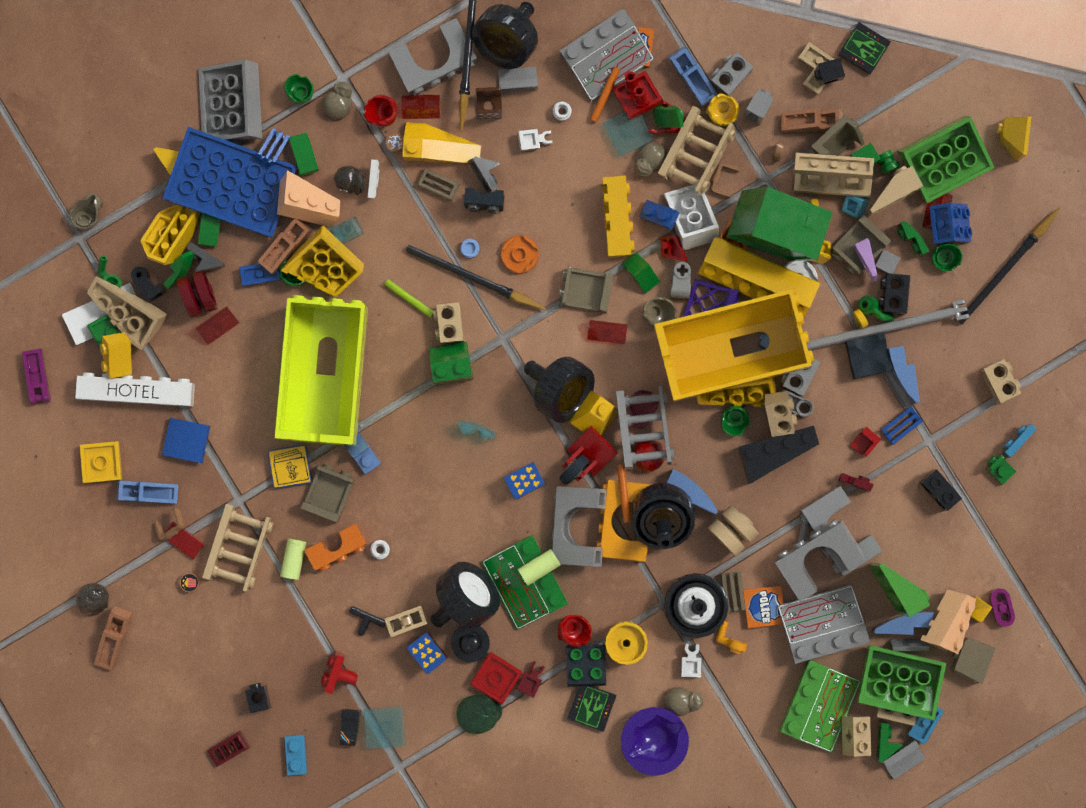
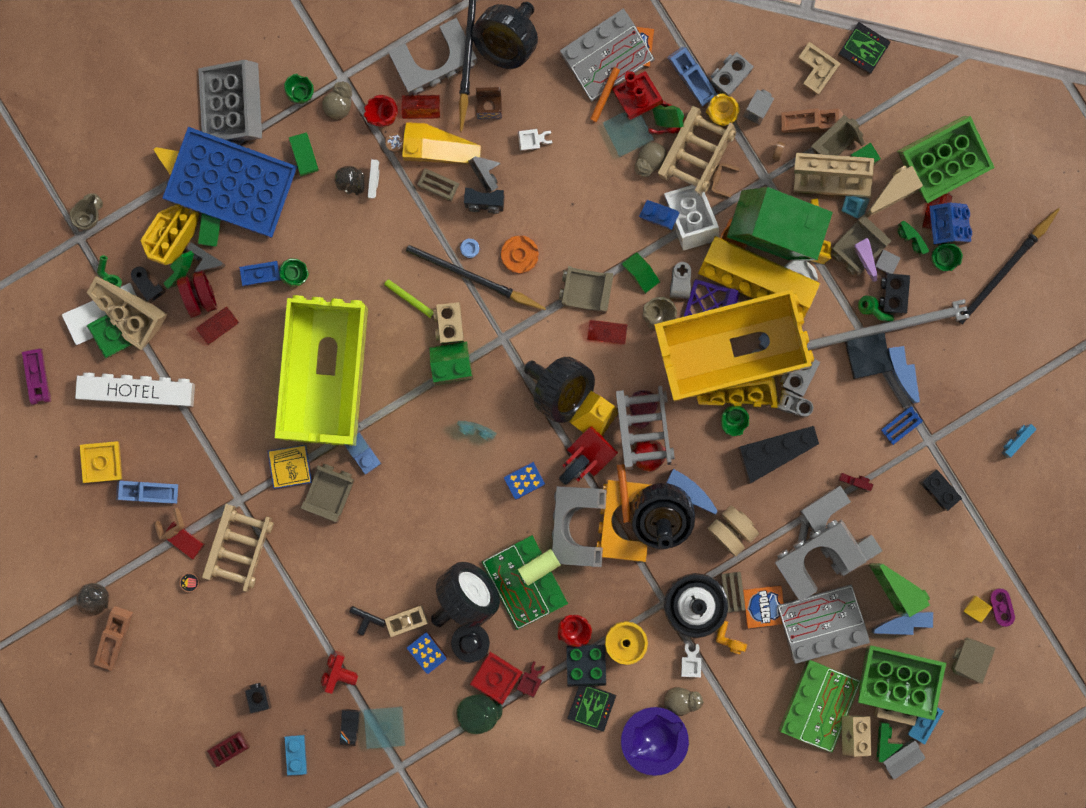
(116, 355): yellow brick -> none
(186, 440): blue slope -> none
(279, 136): tile -> none
(285, 245): nougat slope -> none
(293, 559): yellowish green pin -> none
(306, 202): light nougat wedge -> none
(321, 557): orange arch -> none
(324, 263): yellow wedge -> none
(347, 230): clear light blue slope -> none
(373, 549): white plate -> none
(518, 79): light grey panel -> none
(564, 105): white plate -> none
(617, 216): yellow wedge -> none
(672, 248): red piece -> none
(780, 413): tan brick -> none
(829, 71): black brick -> none
(860, 318): yellow tile -> none
(865, 442): red panel -> none
(888, 162): green wheel -> none
(908, 645): light grey piece -> none
(951, 622): light nougat wedge -> none
(996, 383): tan brick -> none
(1000, 469): green bracket -> none
(1014, 135): yellow slope -> none

